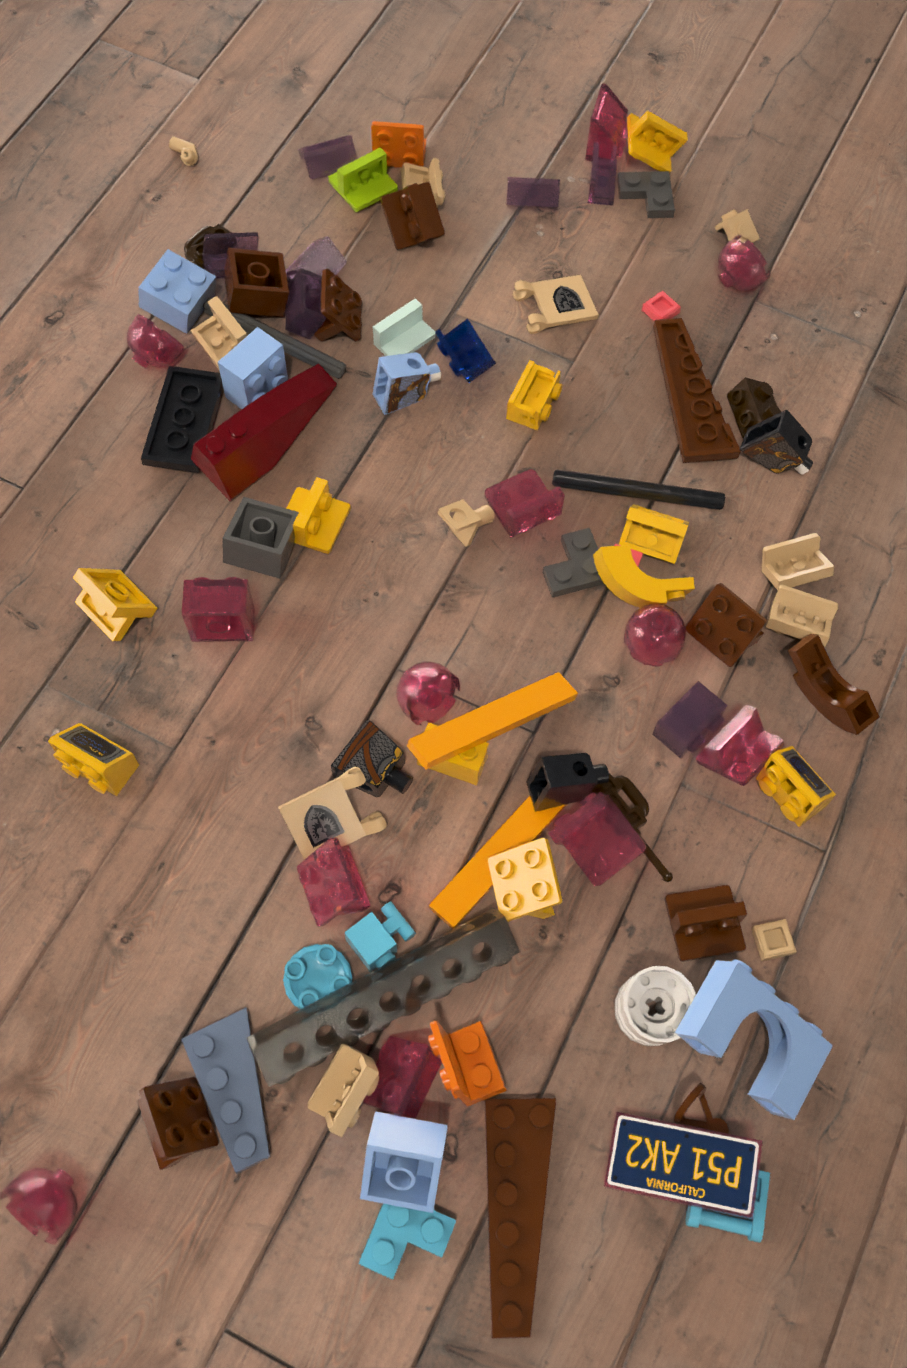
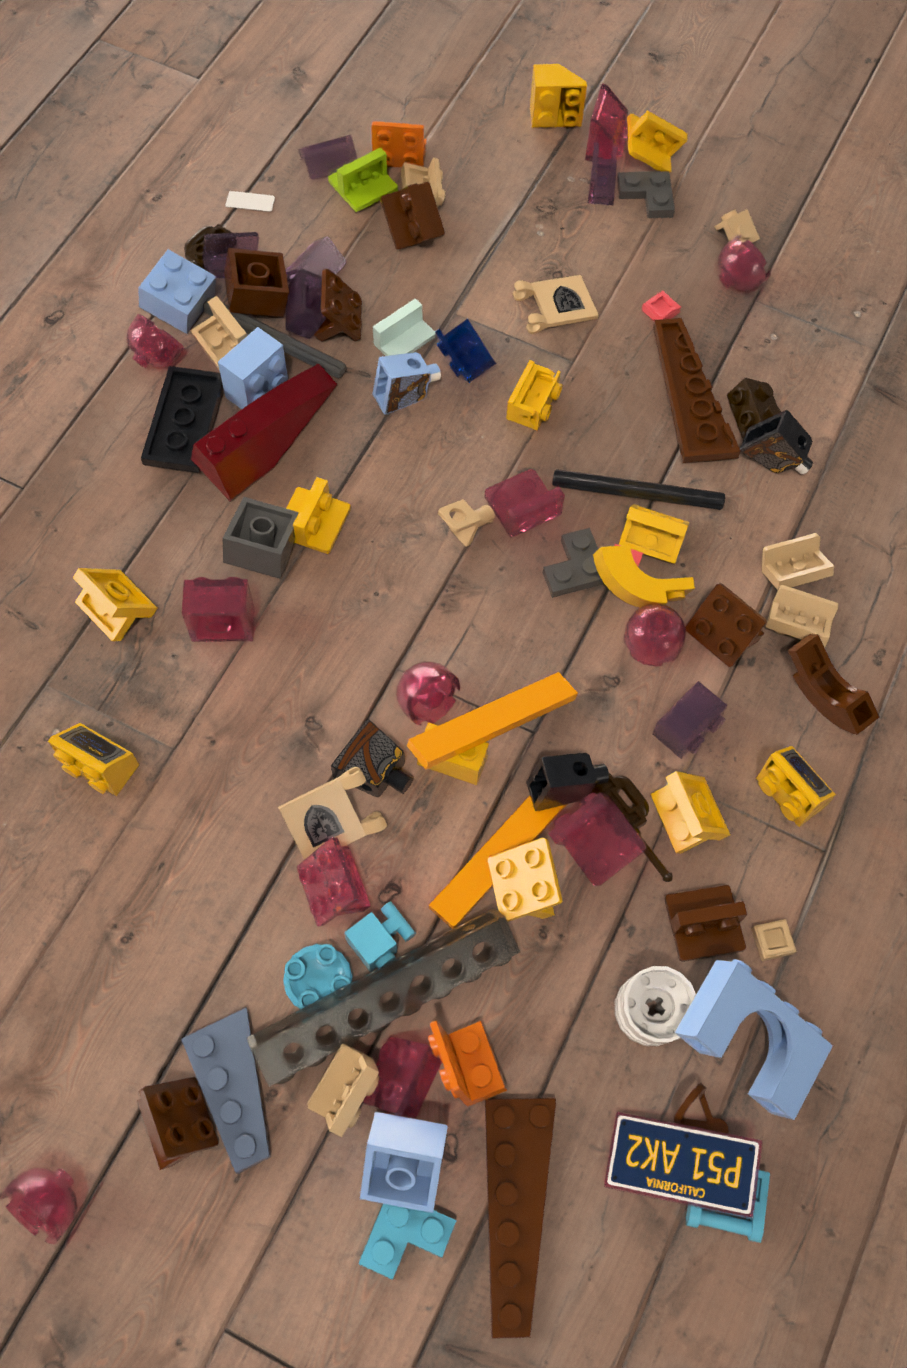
(188, 150): tan arm -> none
(250, 201): none -> white sticker
(533, 192): panel -> none
(556, 97): none -> yellow slope
(689, 811): none -> yellow bracket
(740, 748): clear pink bracket -> none

